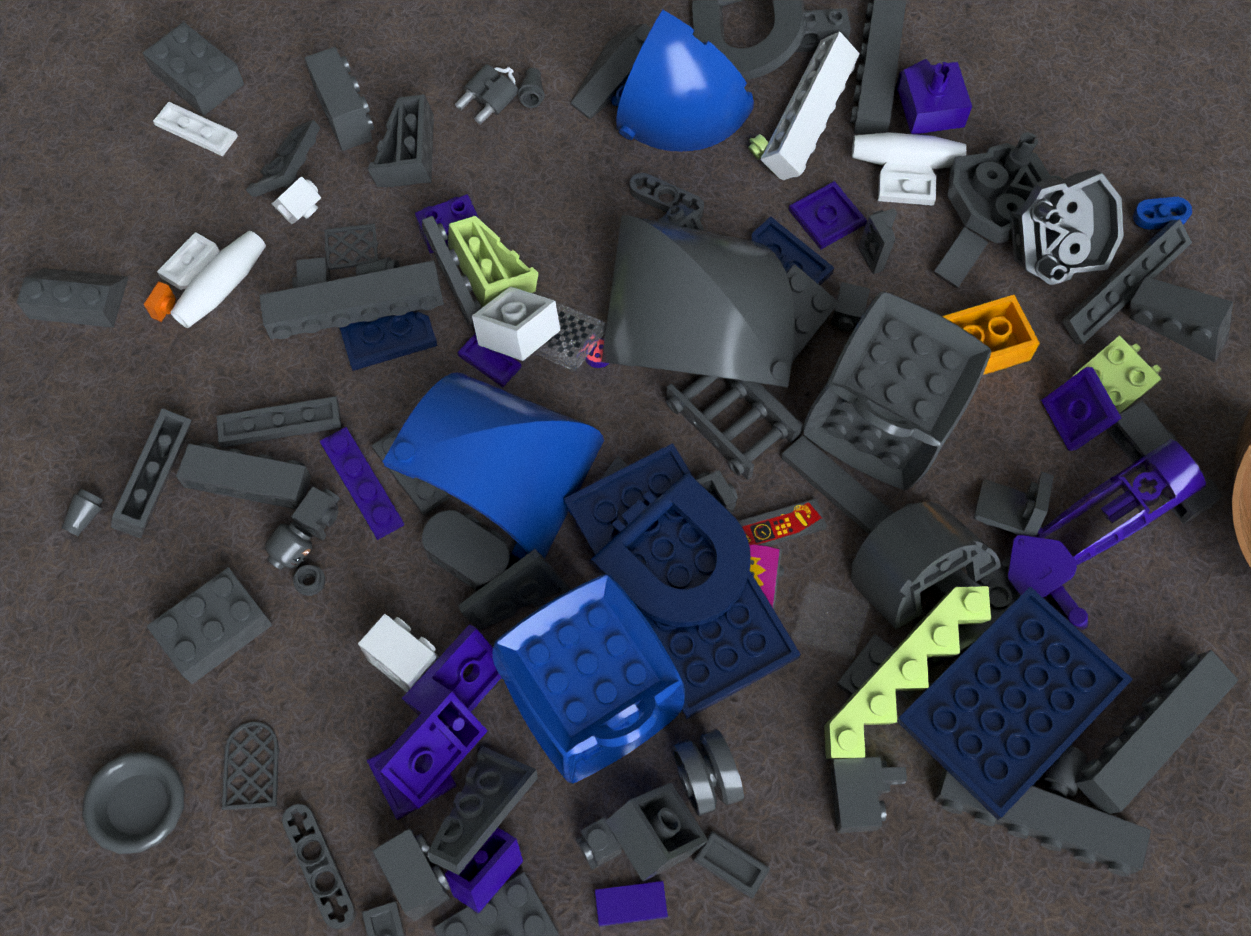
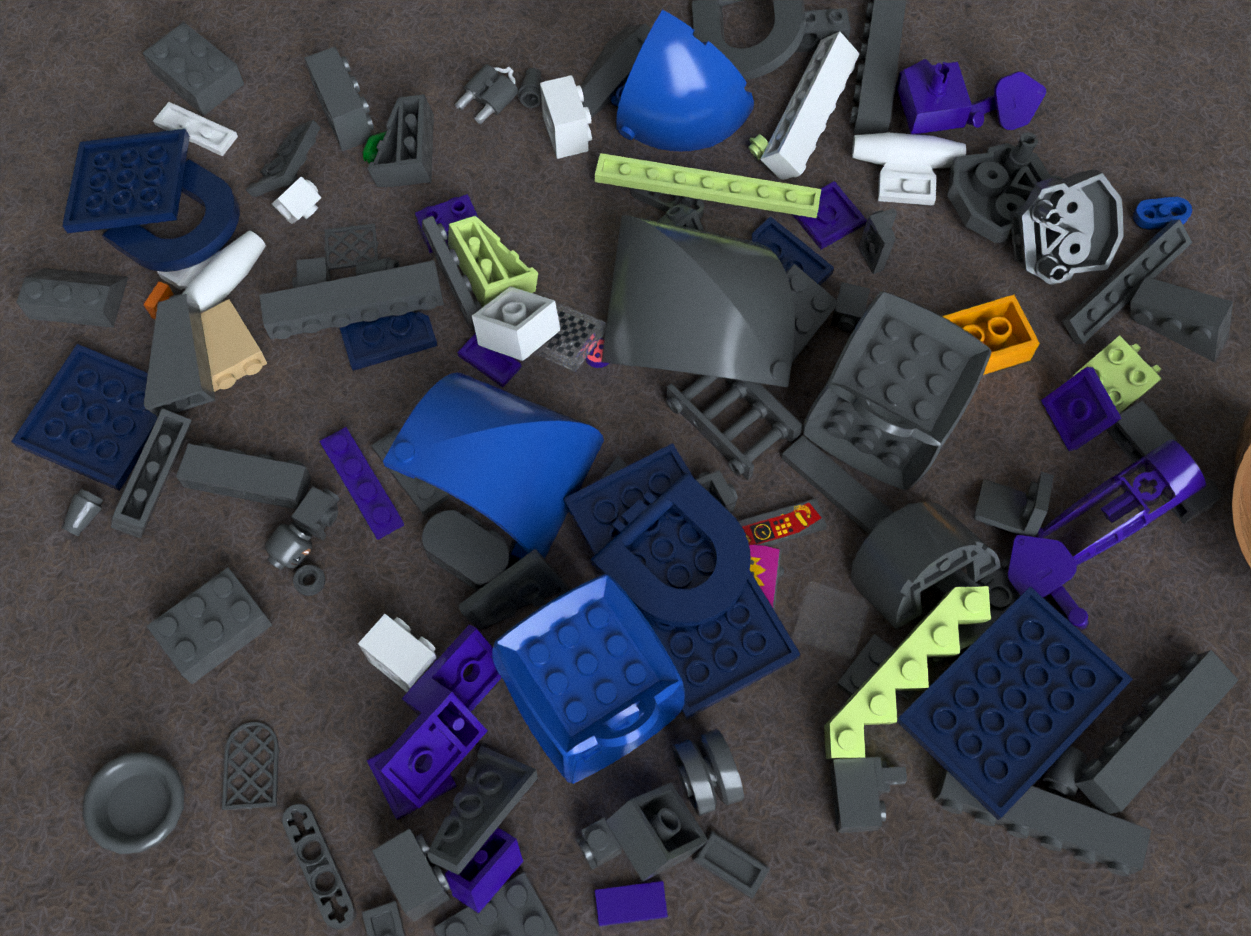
(91, 418): none -> dark blue plate
(127, 181): none -> dark blue plate
(178, 359): none -> dark grey slope
(198, 245): none -> dark blue piece
(229, 346): none -> tan brick
(278, 421): dark grey plate -> none
(370, 150): none -> green arm
(565, 116): none -> white brick
(708, 185): none -> yellowish green plate
(960, 257): dark grey slope -> none
(1014, 98): none -> dark purple piece

